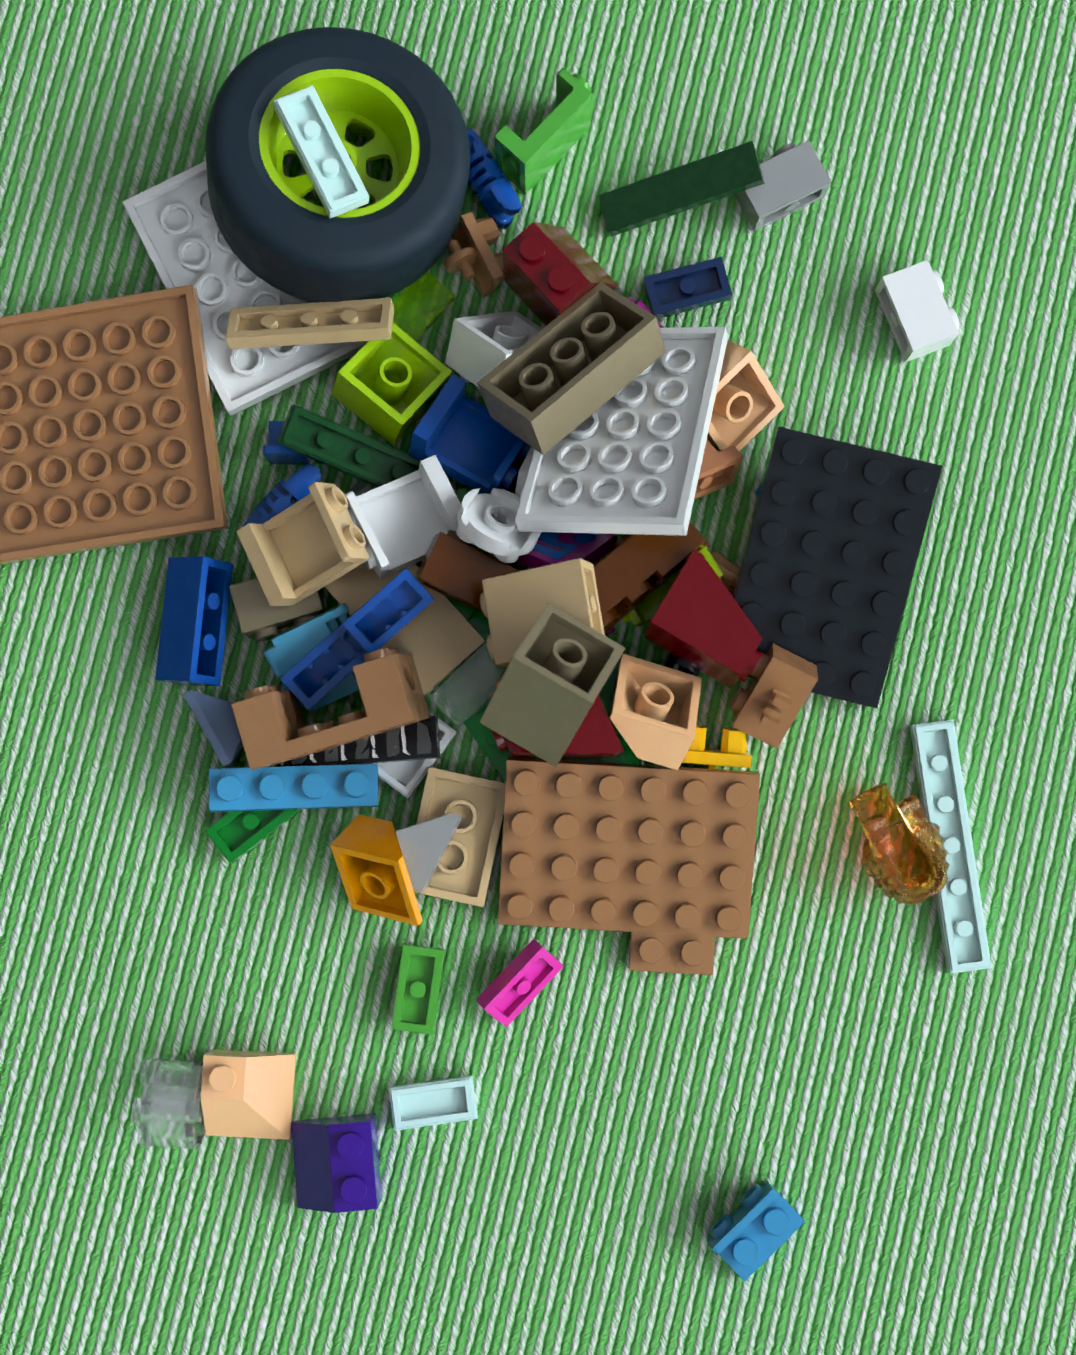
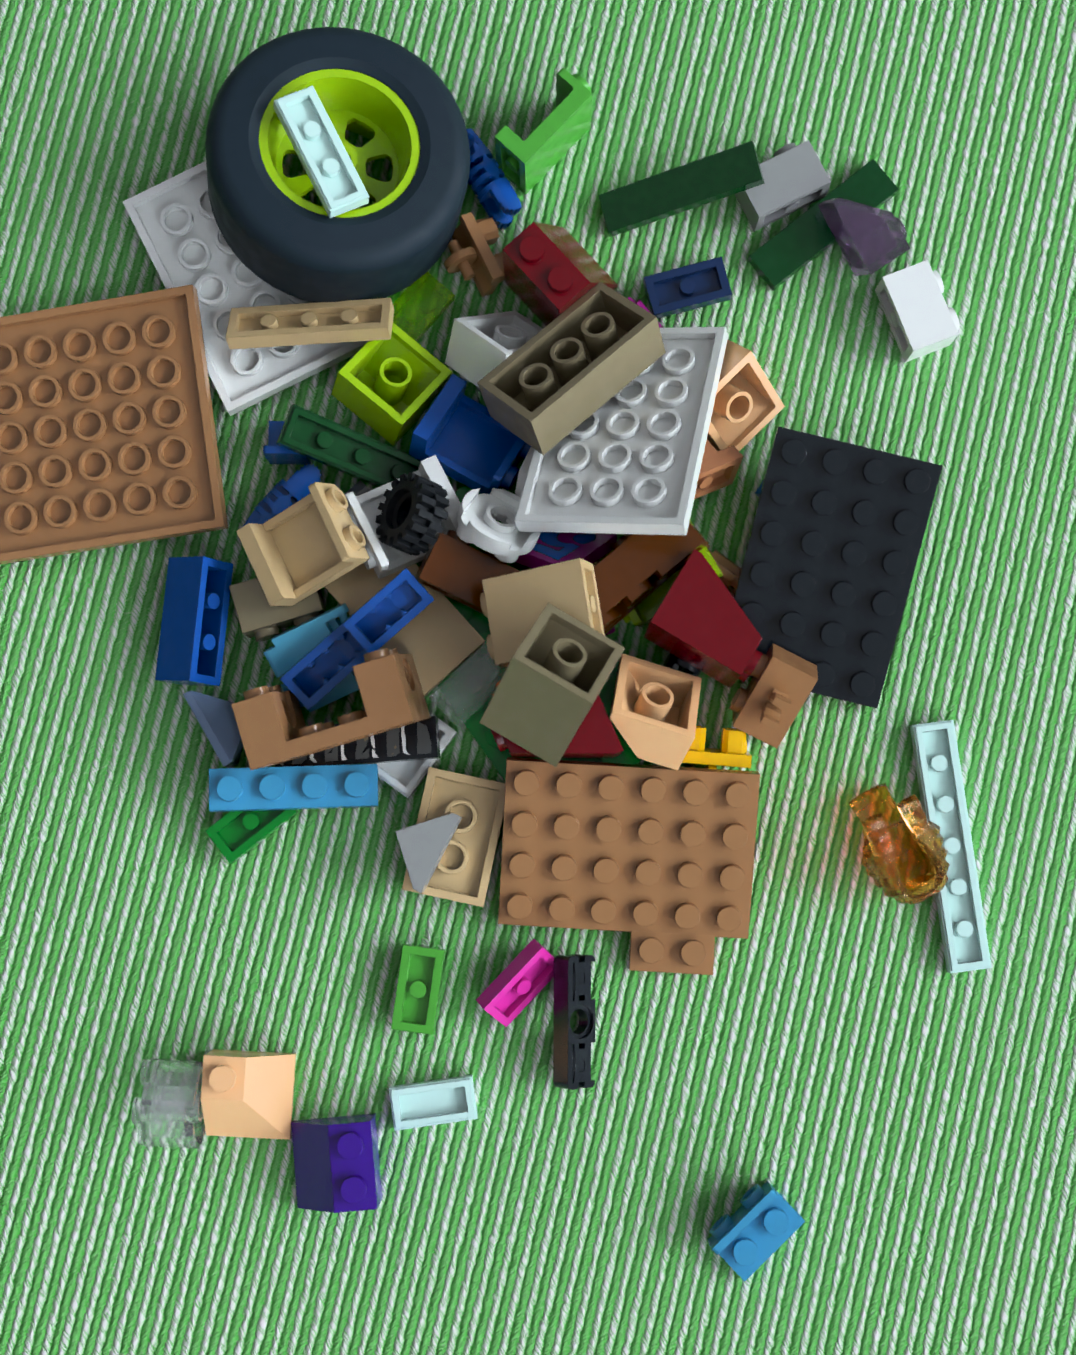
(375, 870): light orange slope -> none
(412, 514): none -> black tyre
(572, 1048): none -> black piece
(810, 233): none -> dark green tile
(865, 234): none -> clear purple slope

